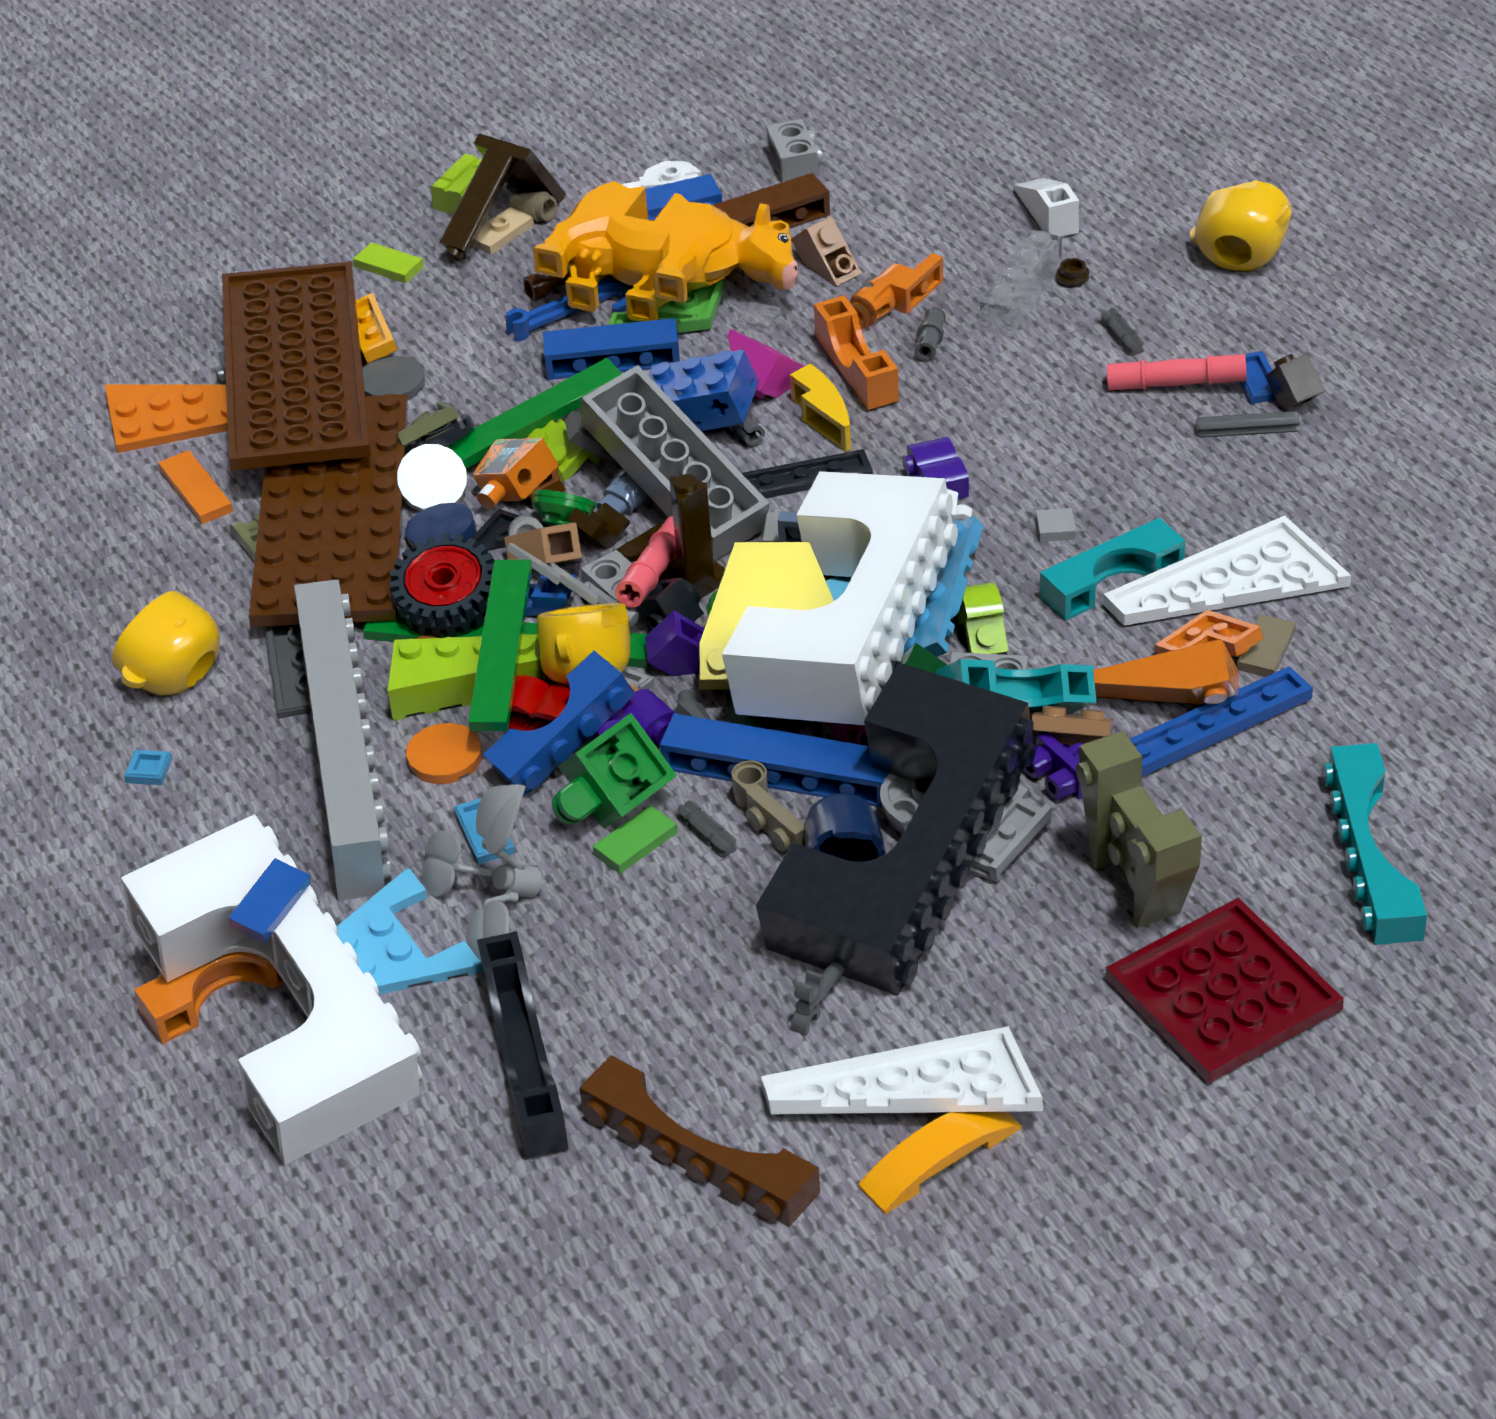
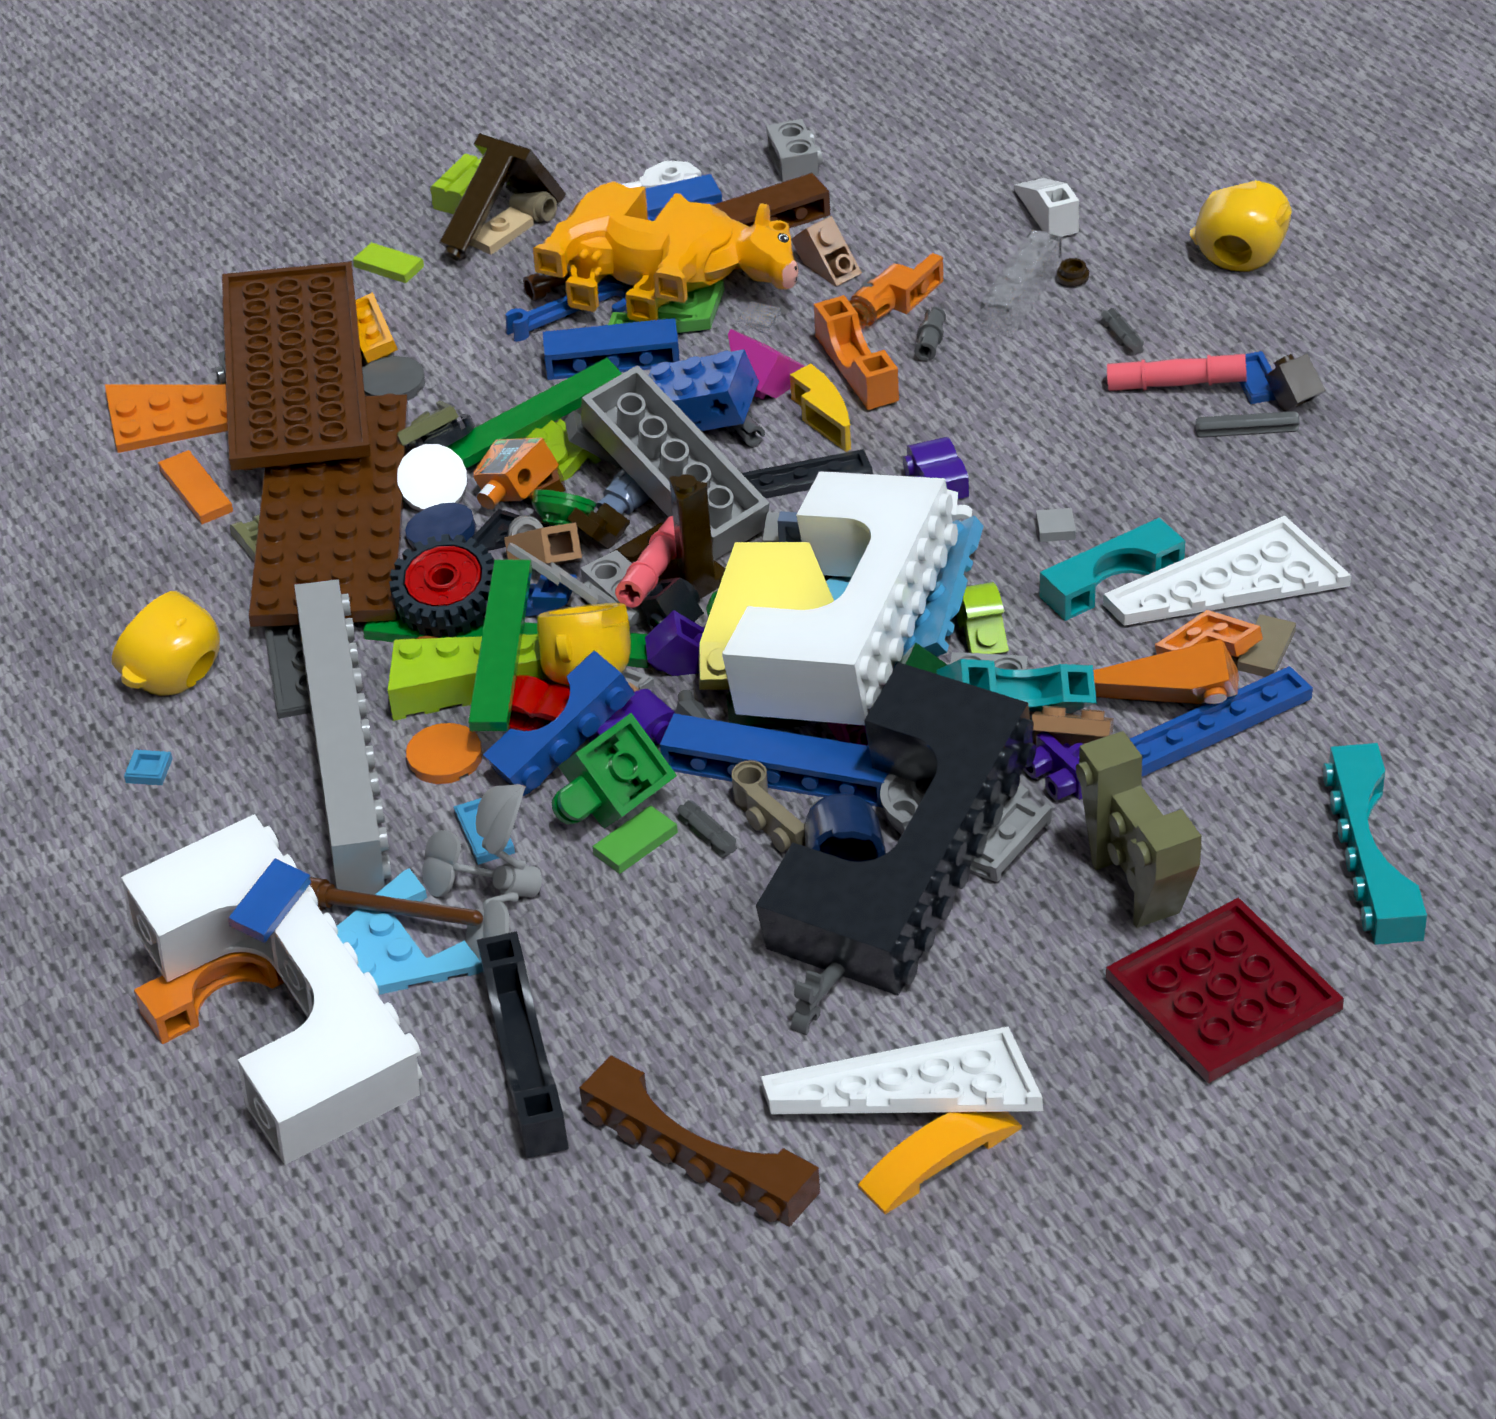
(328, 895): none -> reddish brown piece

